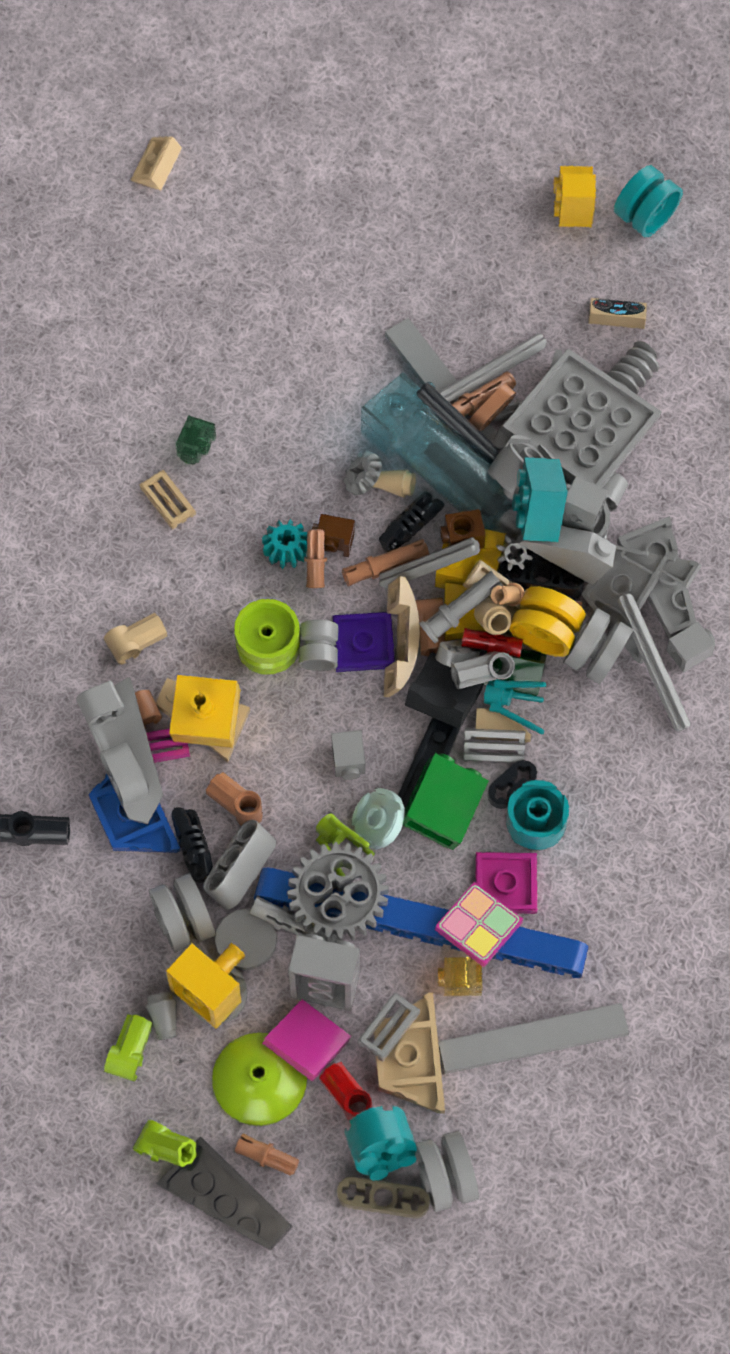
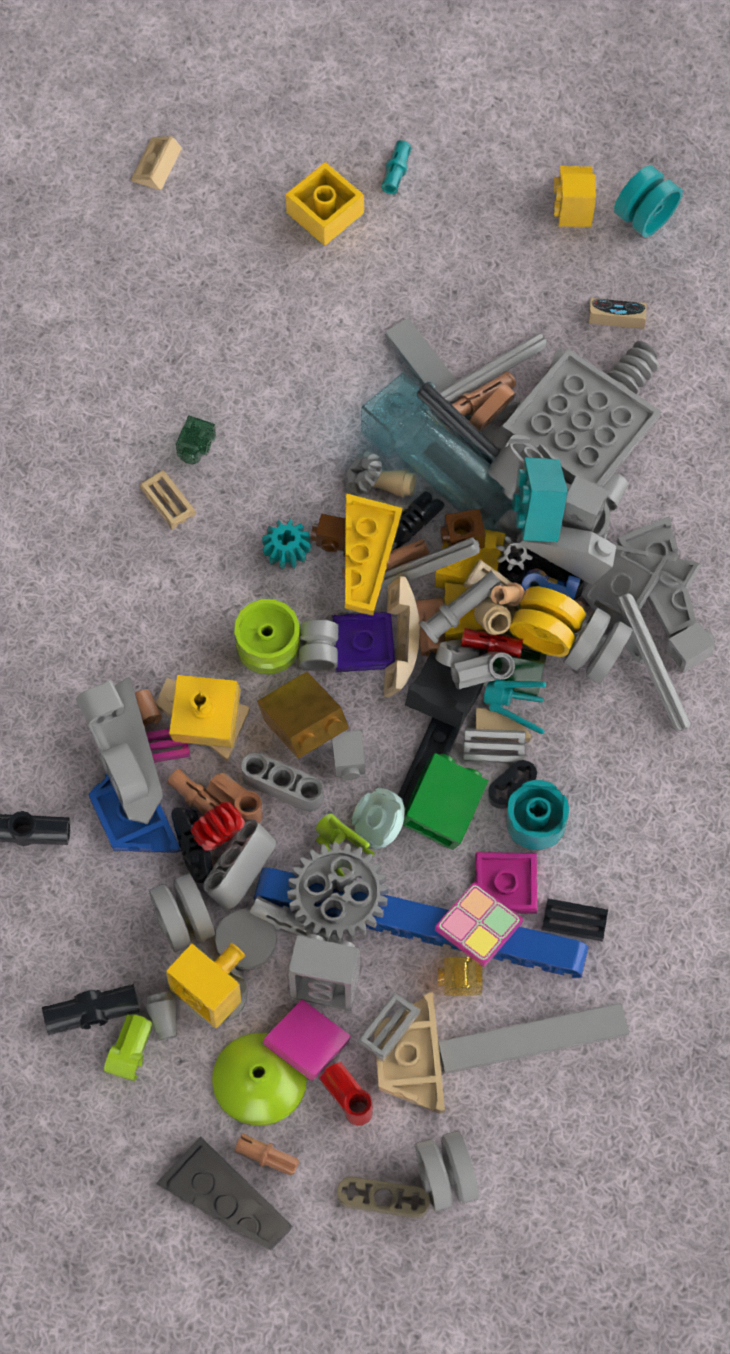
(90, 1009): none -> black piece
(129, 641): tan piece -> none
(165, 1145): lime piece -> none
(193, 793): none -> nougat pin
(217, 826): none -> red gear
(276, 770): none -> light grey beam
(303, 714): none -> pearl gold brick
(315, 559): nougat axle -> none
(324, 203): none -> yellow brick
(368, 546): none -> yellow wing
(380, 1142): teal brick -> none
(396, 167): none -> teal pin
(539, 578): none -> blue leg
(577, 908): none -> black tile

